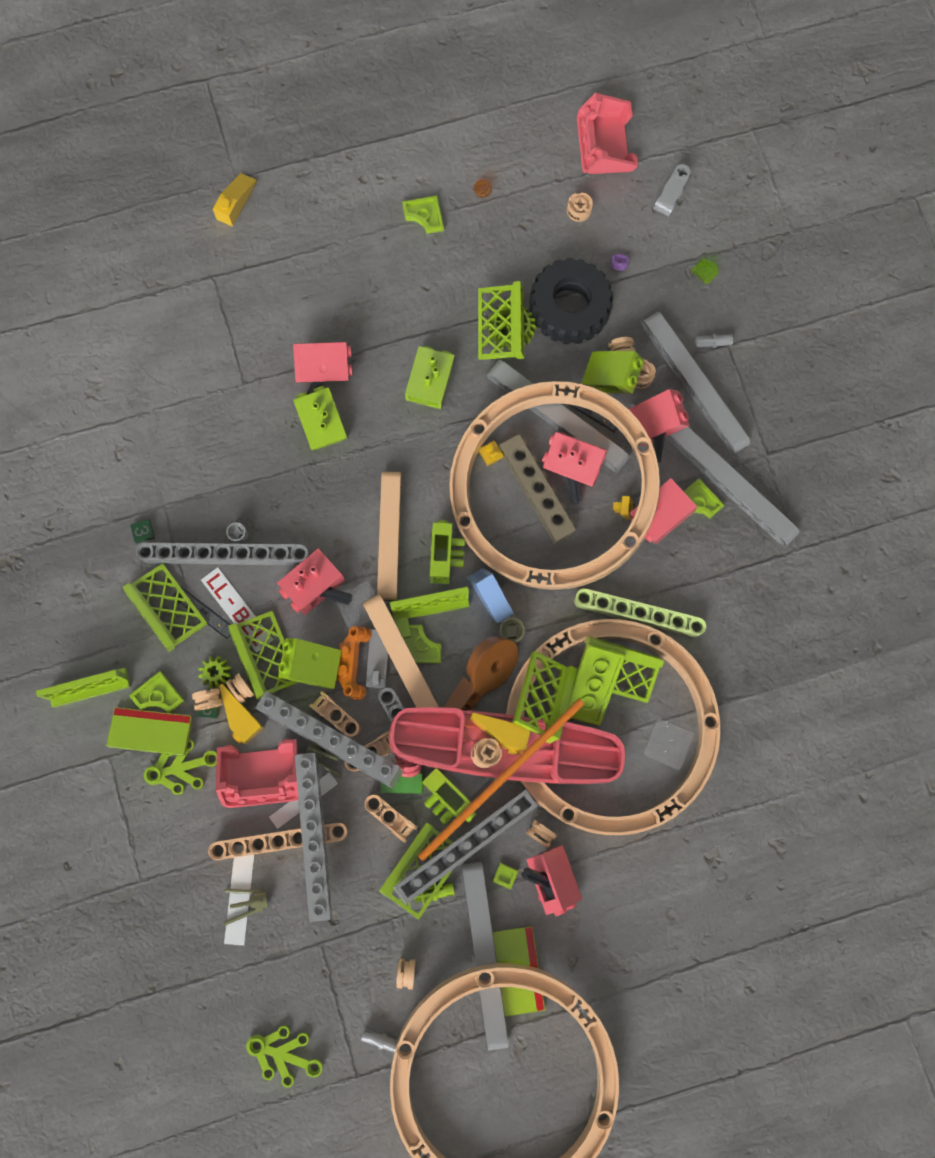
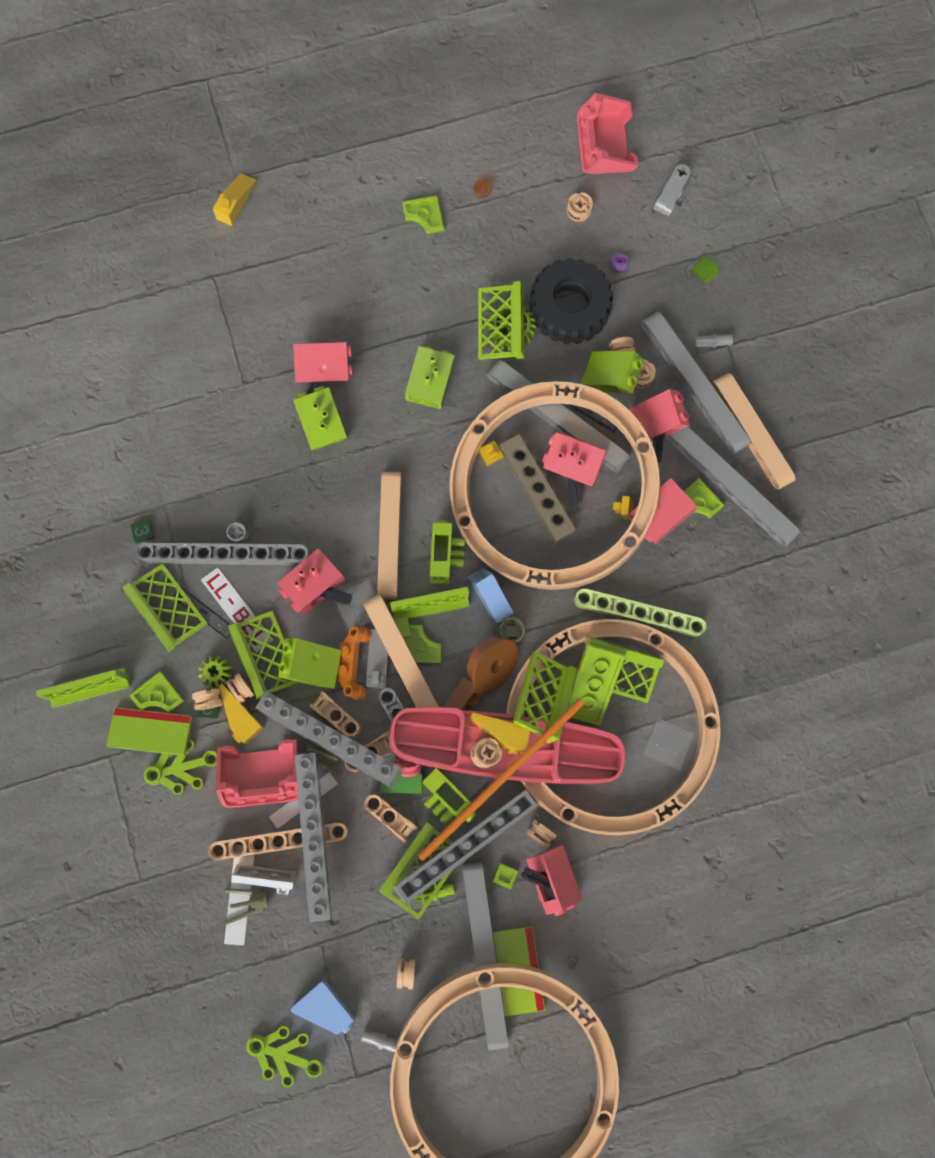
(279, 879): none -> light grey hinge
(325, 1009): none -> light blue slope
(760, 440): none -> light nougat beam

